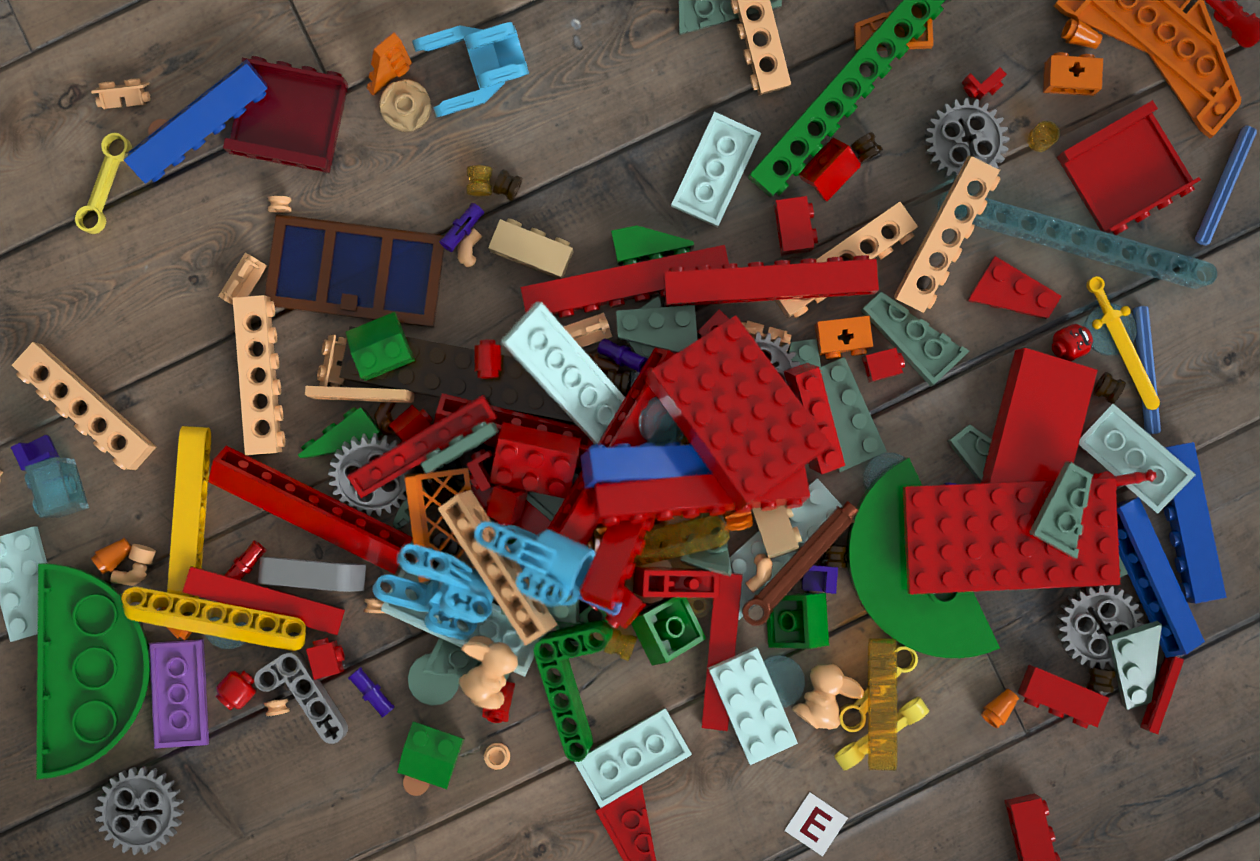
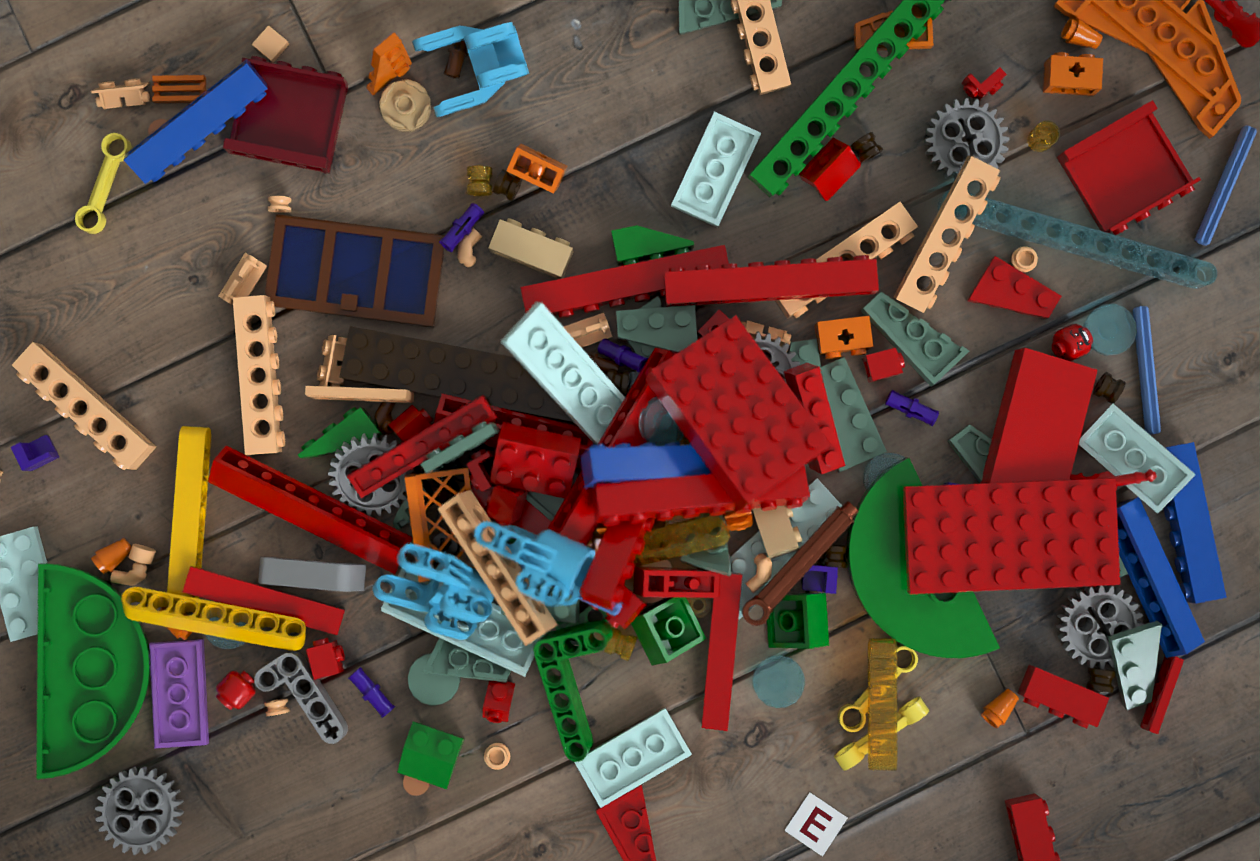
(56, 487): clear light blue brick -> none
(157, 88): none -> orange tile
(244, 563): red pin -> none
(270, 44): none -> light nougat tile
(373, 605): light nougat bush -> none
(379, 346): green slope -> none
(456, 59): none -> reddish brown axle
(485, 681): light nougat animal -> none
(487, 359): red brick -> none
(536, 168): none -> orange brick
(753, 705): light aqua plate -> none
(794, 225): red brick -> none
(821, 704): light nougat animal -> none
(912, 408): none -> dark purple pin
(1024, 259): none -> light nougat plate
(1063, 510): sand green wing -> none
(1123, 342): yellow sword -> none

